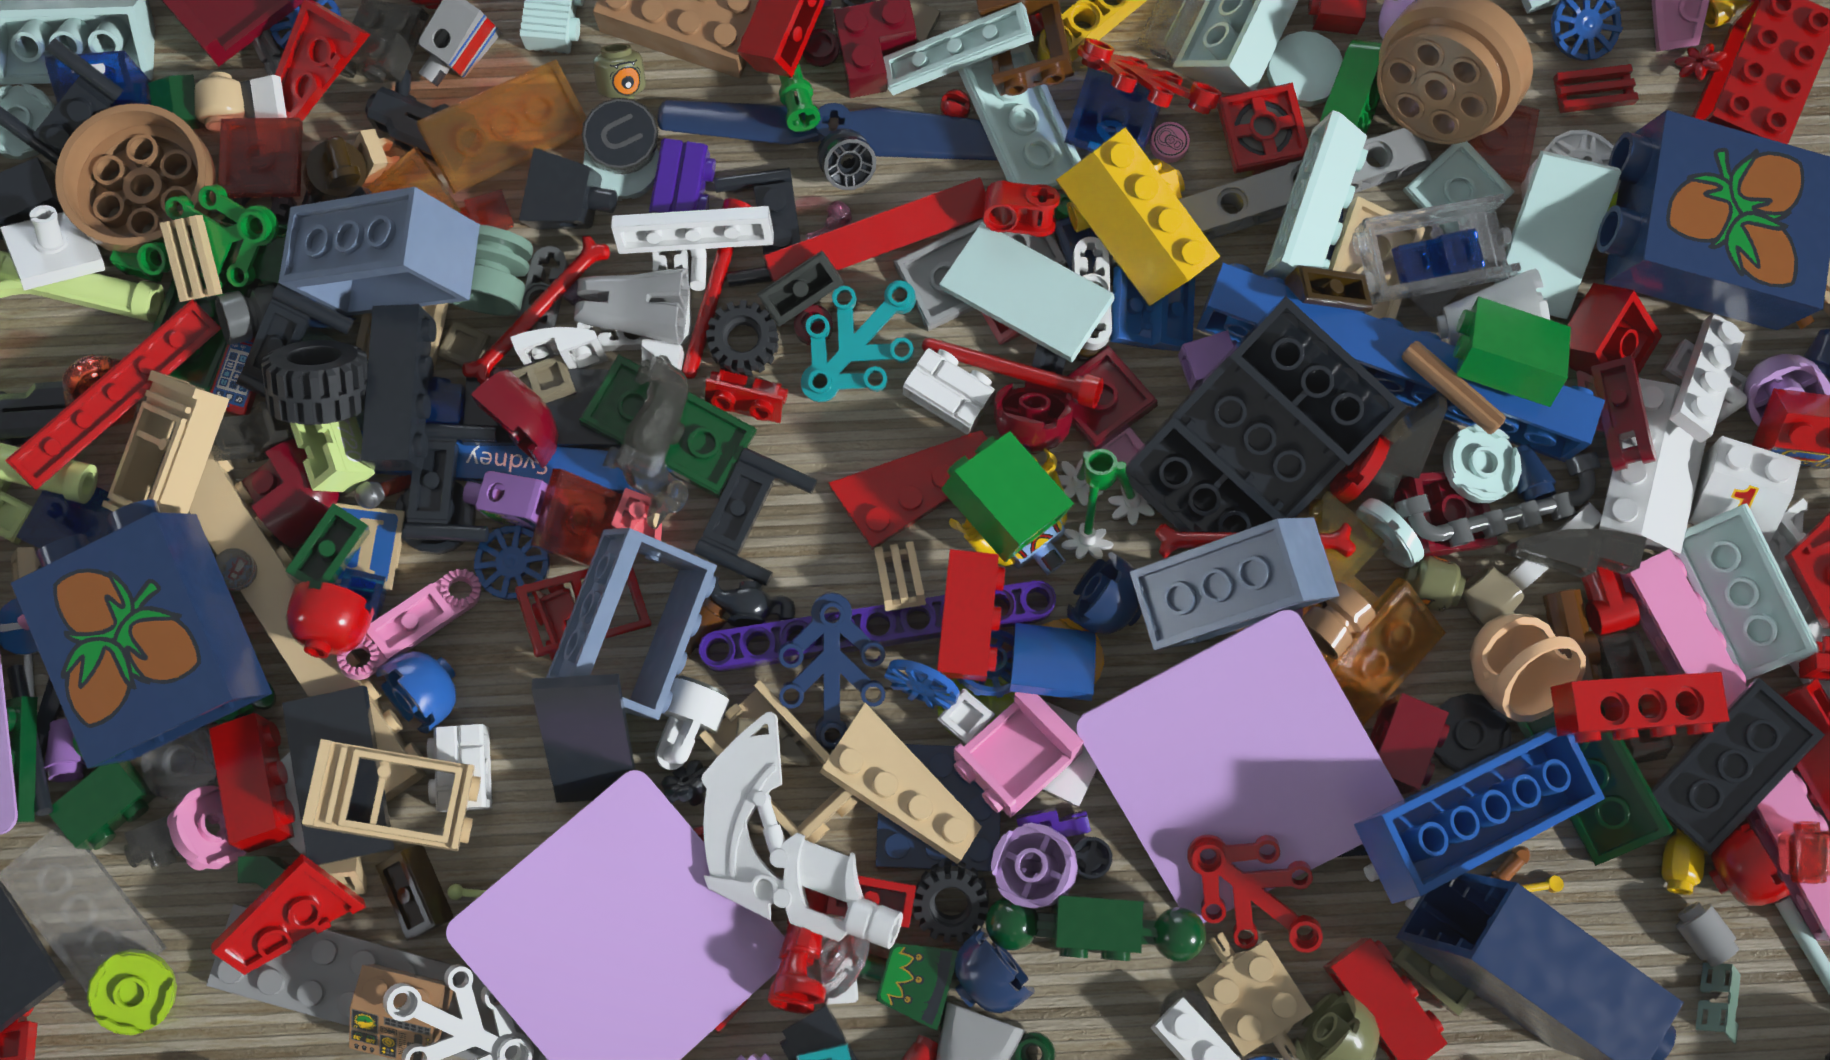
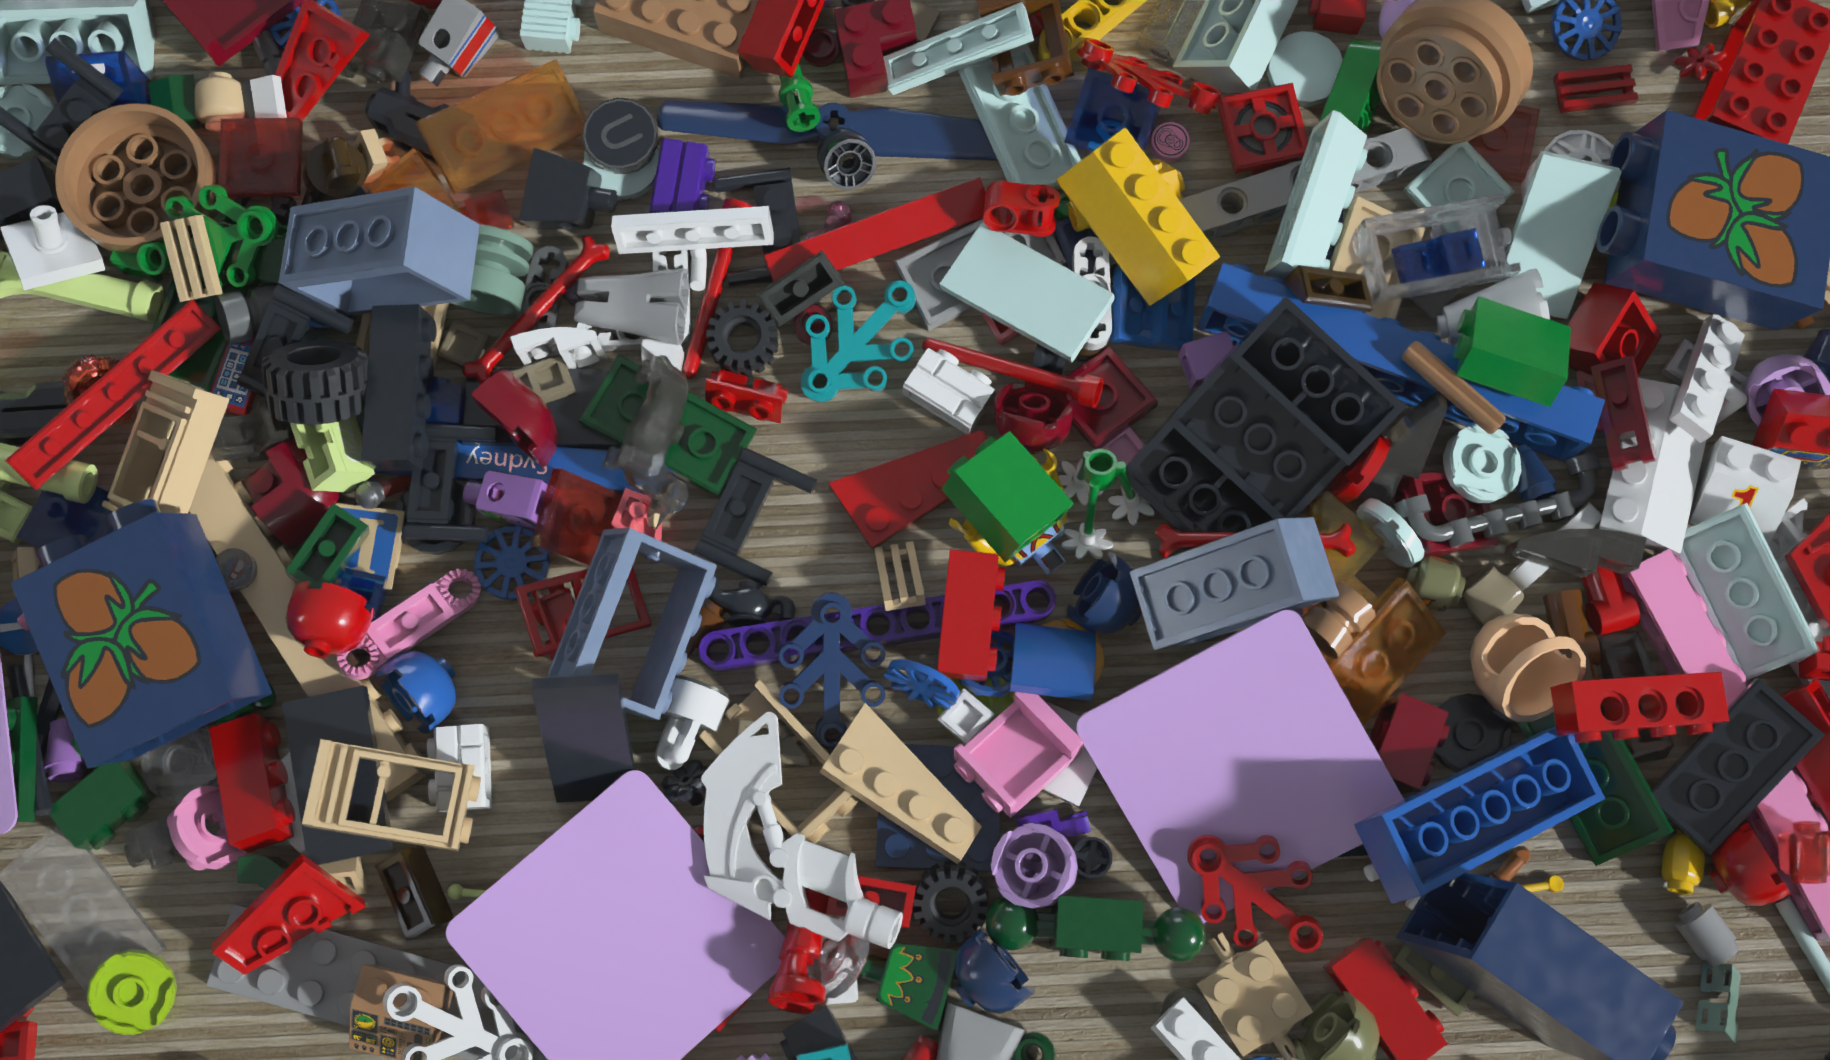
(619, 72): olive head -> none
(952, 108): red hinge -> none

